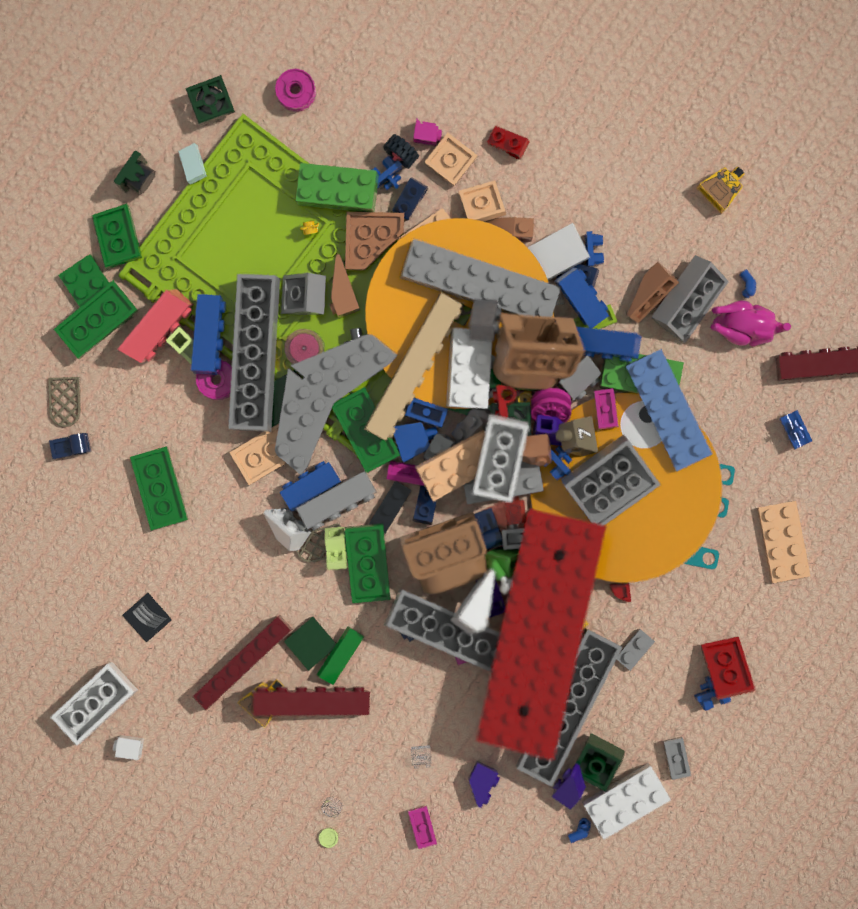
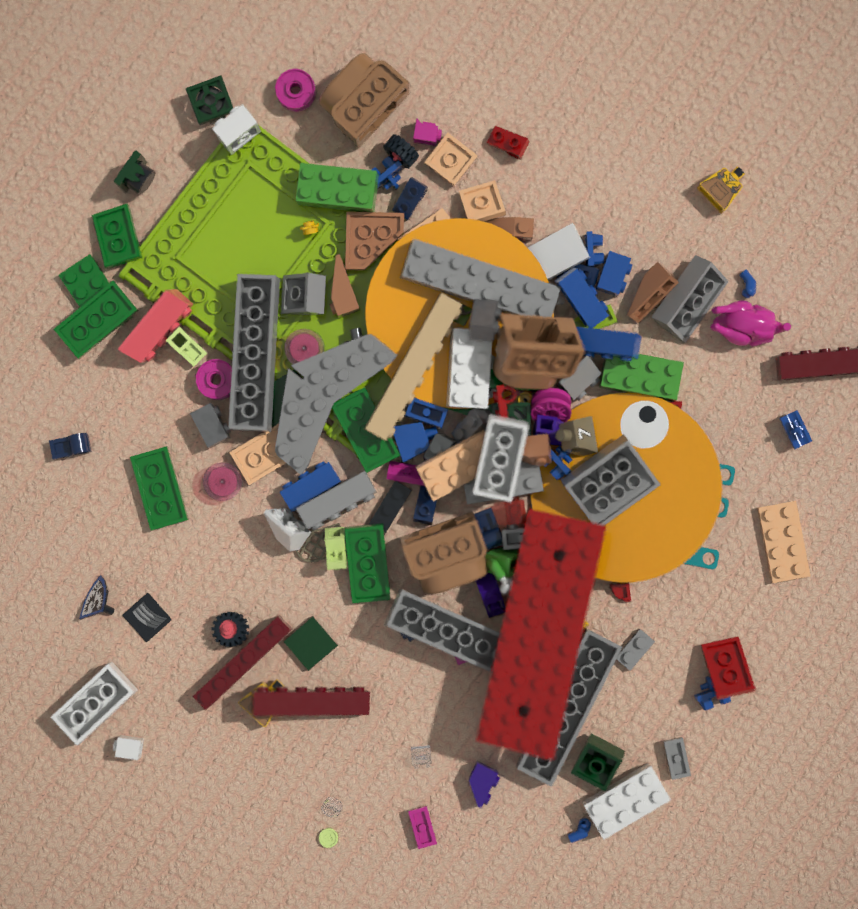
(78, 405): dark tan window -> none
(96, 600): none -> shield
(192, 163): light aqua tile -> none
(207, 334): blue brick -> none
(210, 425): none -> flat silver brick
(223, 481): none -> clear pink piece
(230, 629): none -> black wheel
(236, 129): none -> white brick
(340, 655): green tile -> none
(363, 97): none -> medium nougat brick
(476, 606): white slope -> none
(570, 787): dark purple slope -> none
(606, 409): dark pink plate -> none
(613, 274): none -> blue brick
(669, 410): medium blue plate -> none

